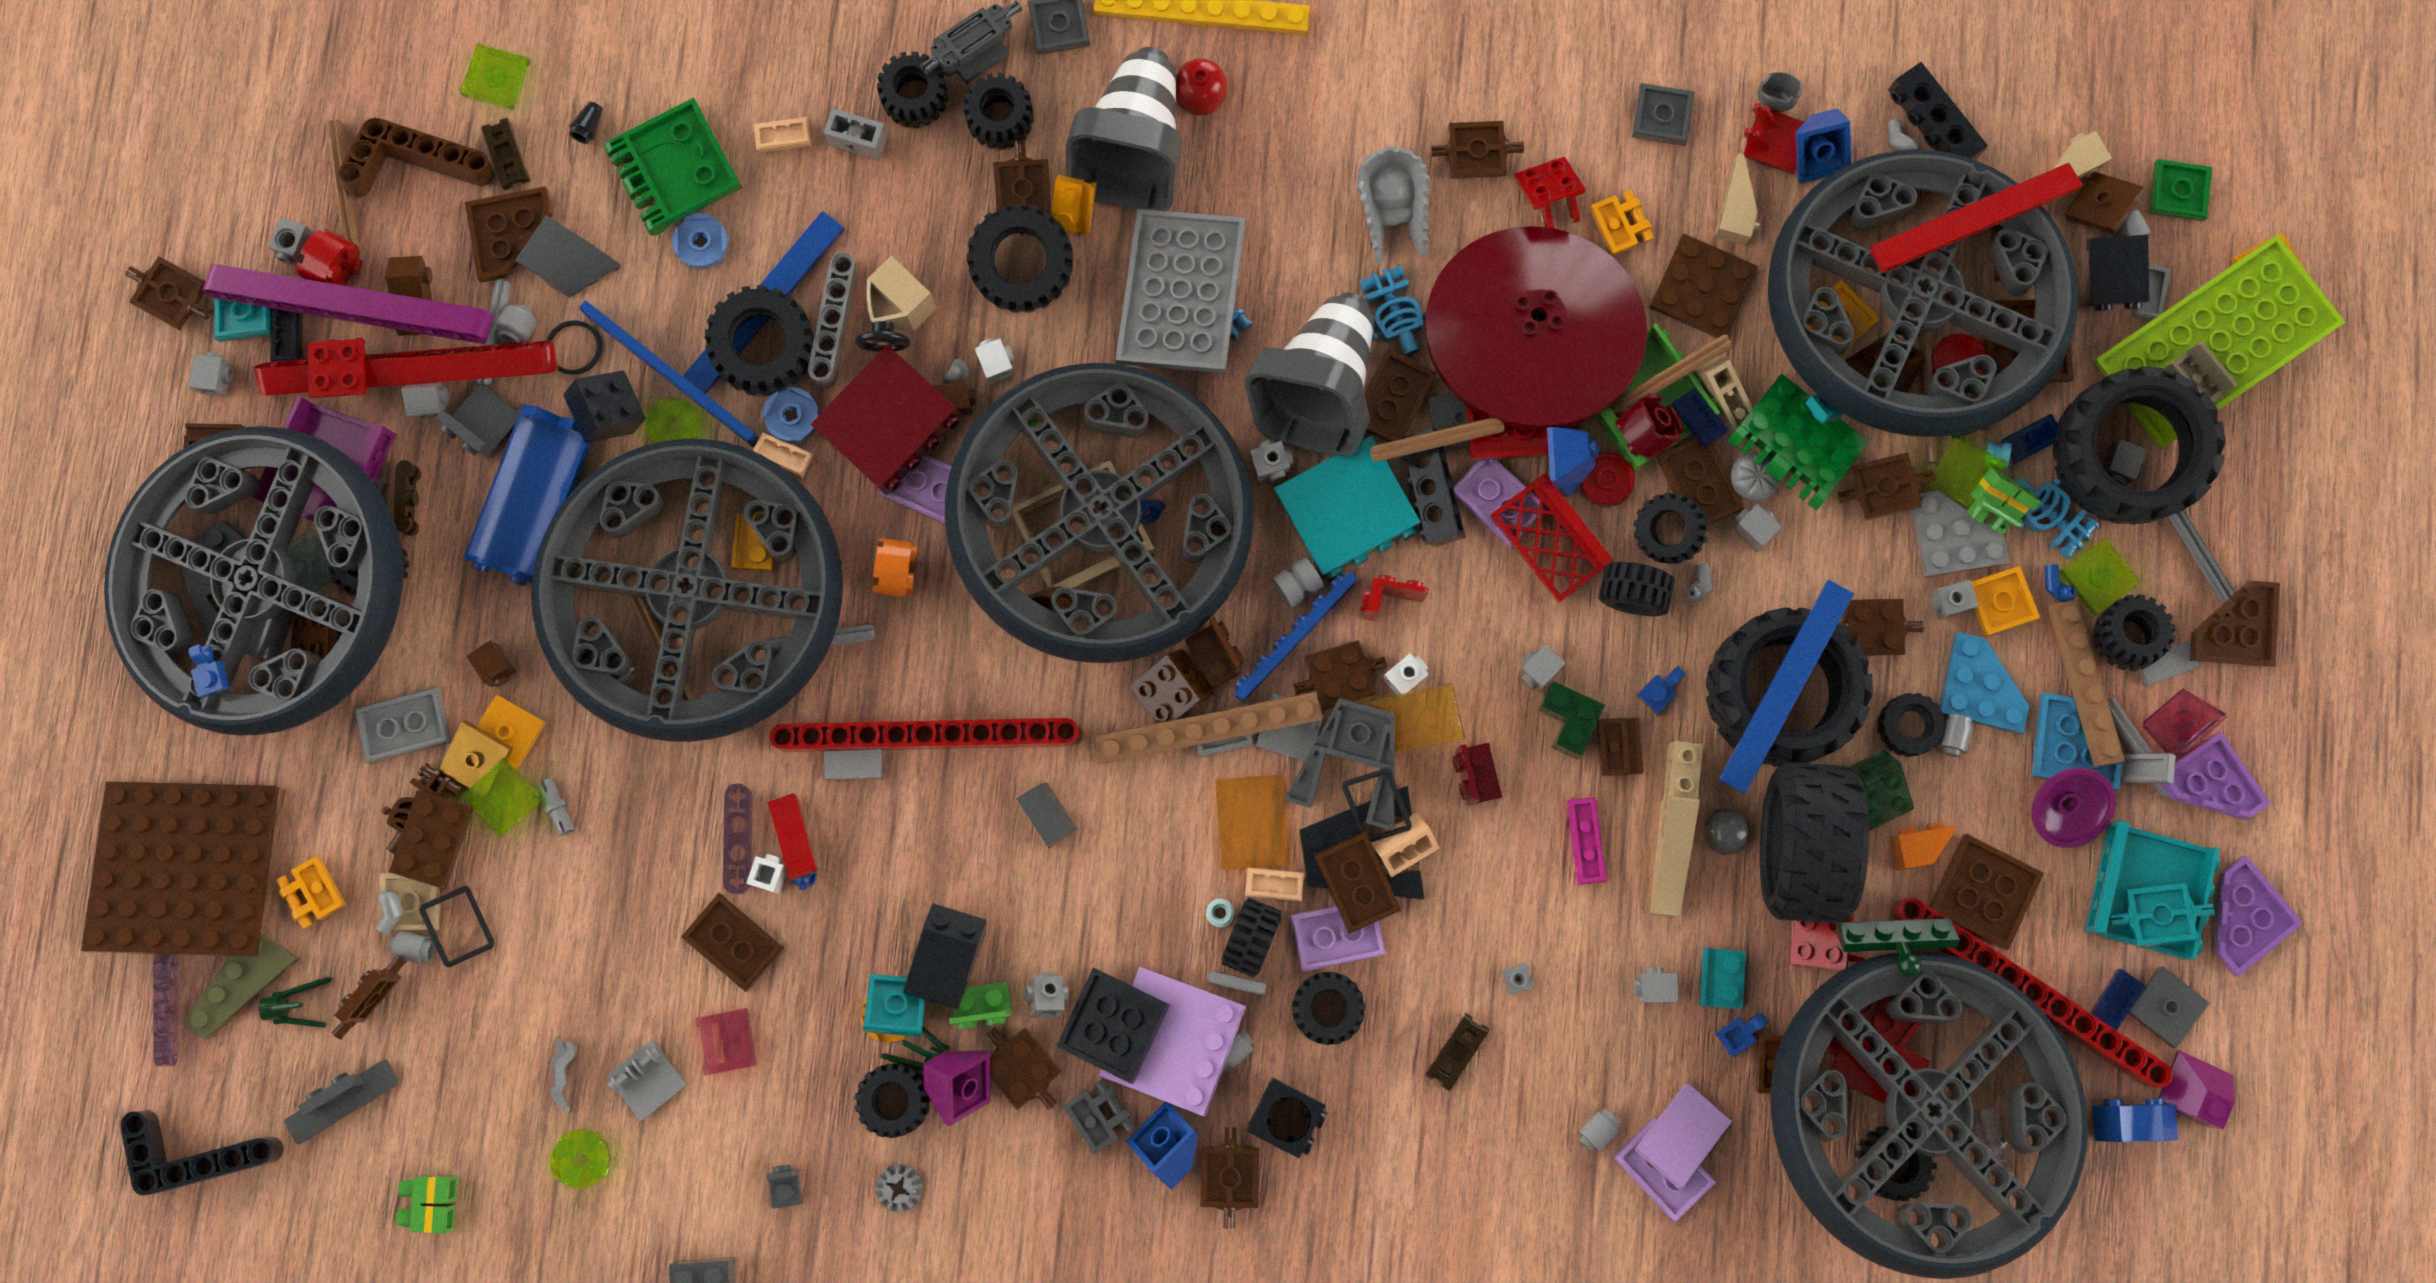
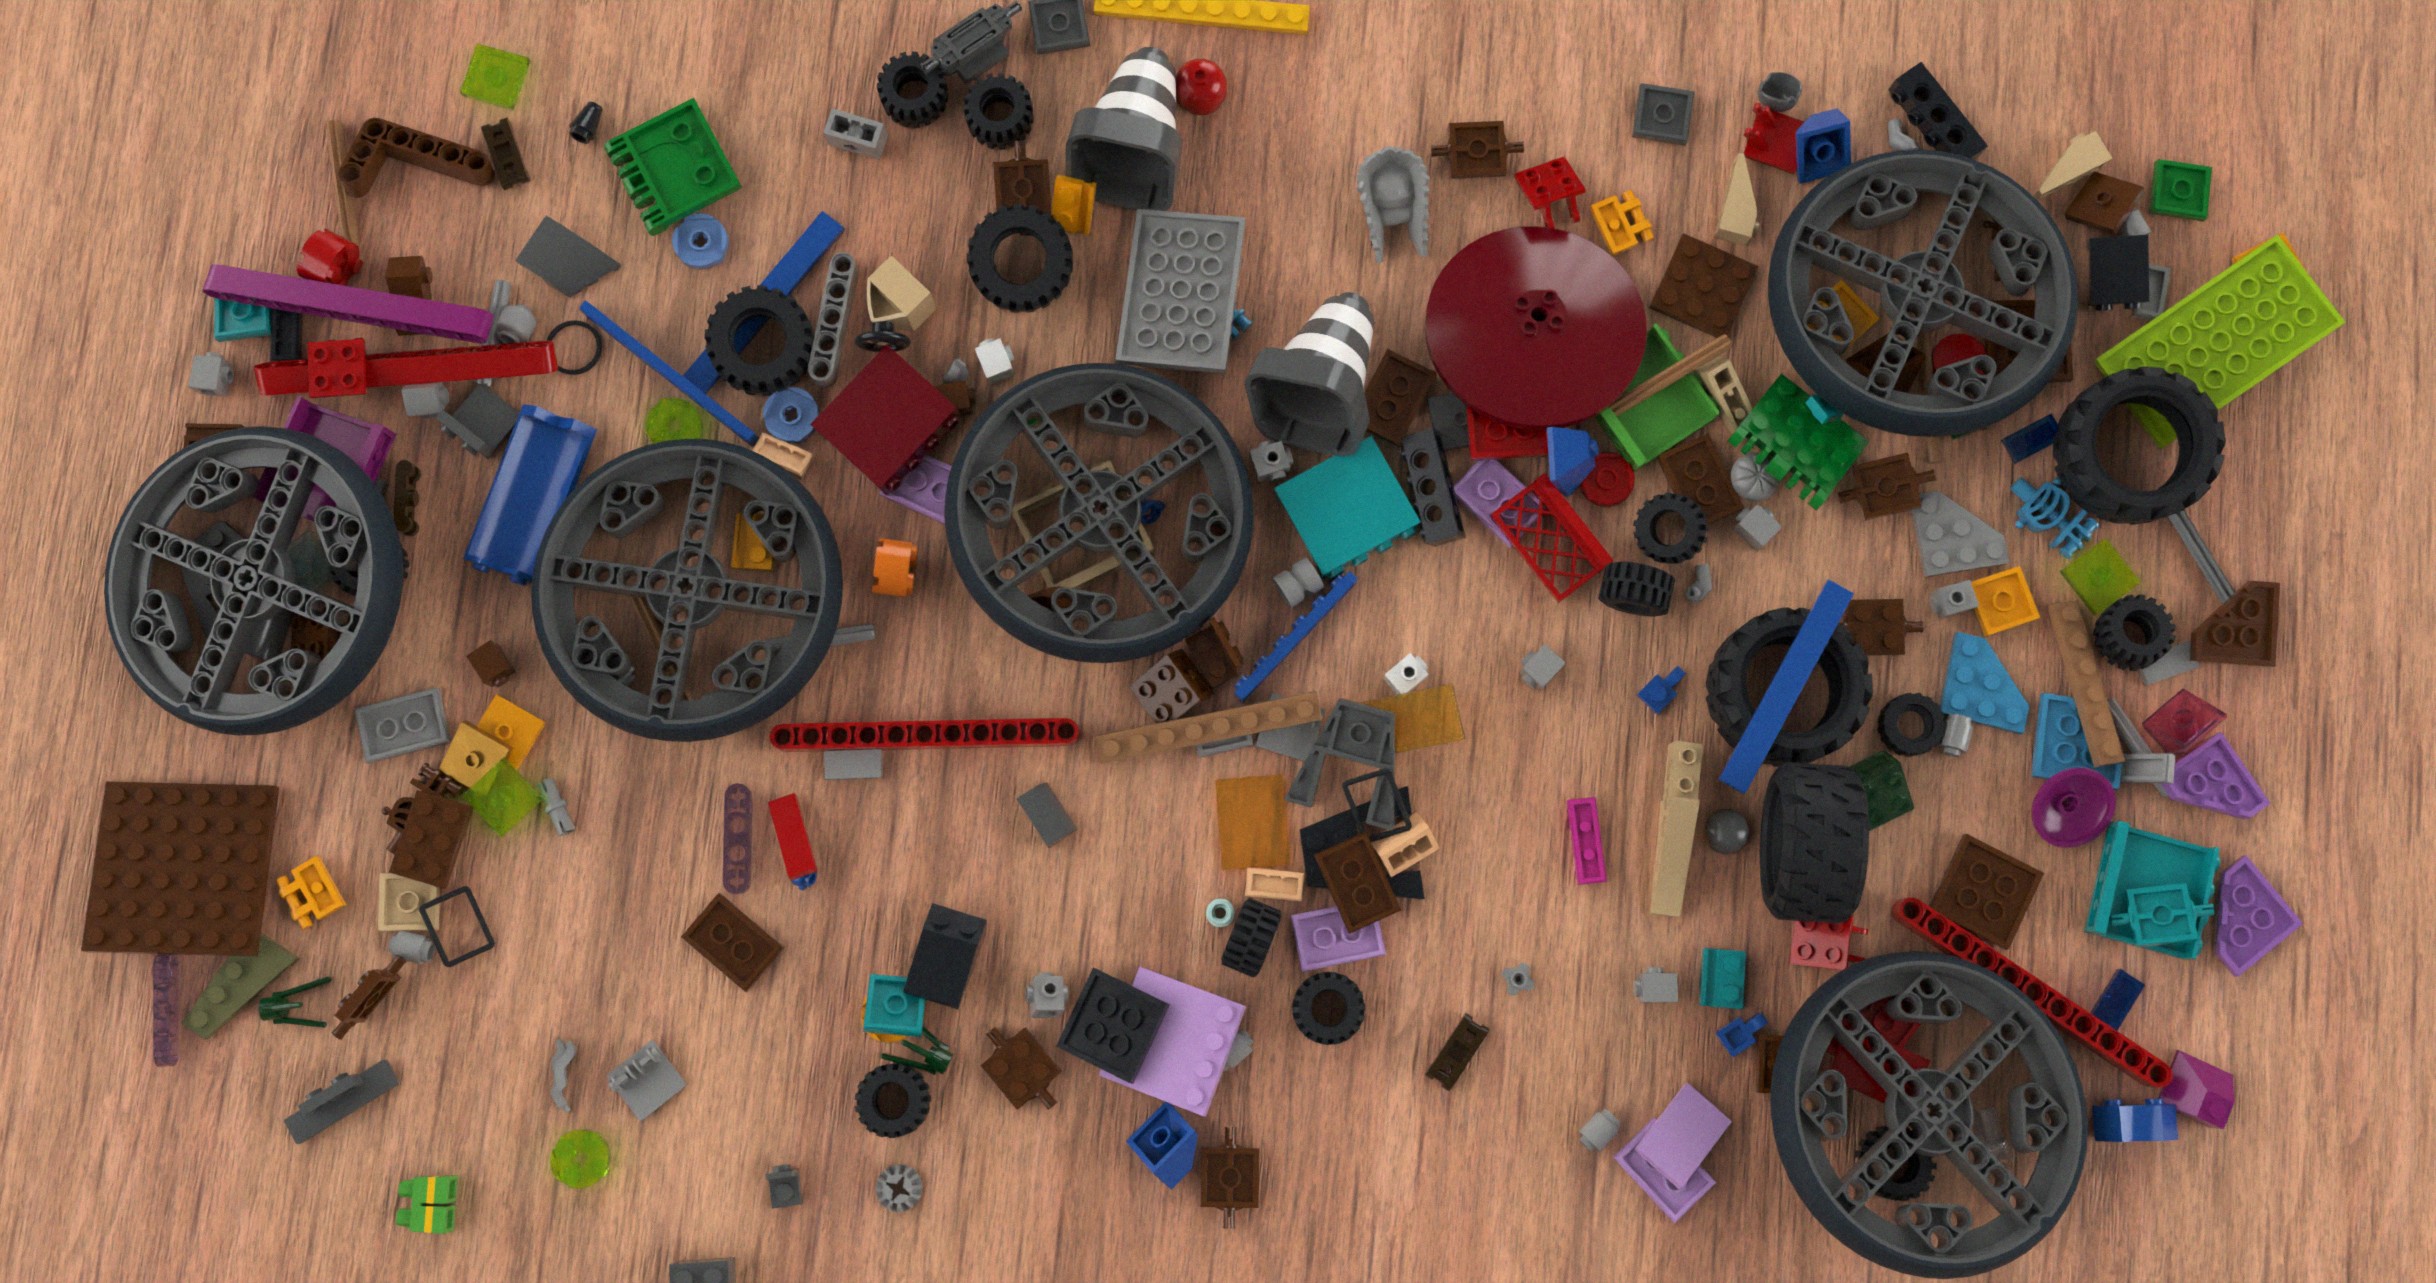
(168, 293): reddish brown plate -> none
(192, 1166): black beam -> none
(210, 674): blue plate -> none
(283, 234): light grey brick -> none
(392, 911): light grey arm -> none
(503, 227): reddish brown plate -> none
(604, 406): black brick -> none
(735, 1038): clear pink plate -> none
(767, 873): white brick -> none
(782, 135): light nougat plate -> none
(958, 1083): magenta slope -> none
(983, 1003): bright green bracket -> none
(1090, 1120): dark grey plate -> none
(1236, 983): light grey tile -> none
(1261, 1126): black brick -> none
(1340, 674): reddish brown plate -> none
(1387, 586): red bracket -> none
(1402, 328): dark azure torso -> none
(1436, 439): medium nougat axle -> none
(1477, 774): dark red bracket -> none
(1577, 714): dark green brick -> none
(1619, 746): reddish brown plate -> none
(1650, 426): dark red brick -> none
(1699, 418): clear blue plate -> none
(1898, 936): dark green plate -> none
(1920, 848): orange slope -> none
(1963, 469): clear neon green plate -> none
(1975, 217): red tile -> none
(2001, 451): medium azure wheel -> none
(2002, 497): bright green hips -> none
(2055, 587): blue arm -> none
(2124, 462): light grey brick -> none
(2168, 1007): dark grey plate -> none
(2203, 369): dark tan bracket -> none

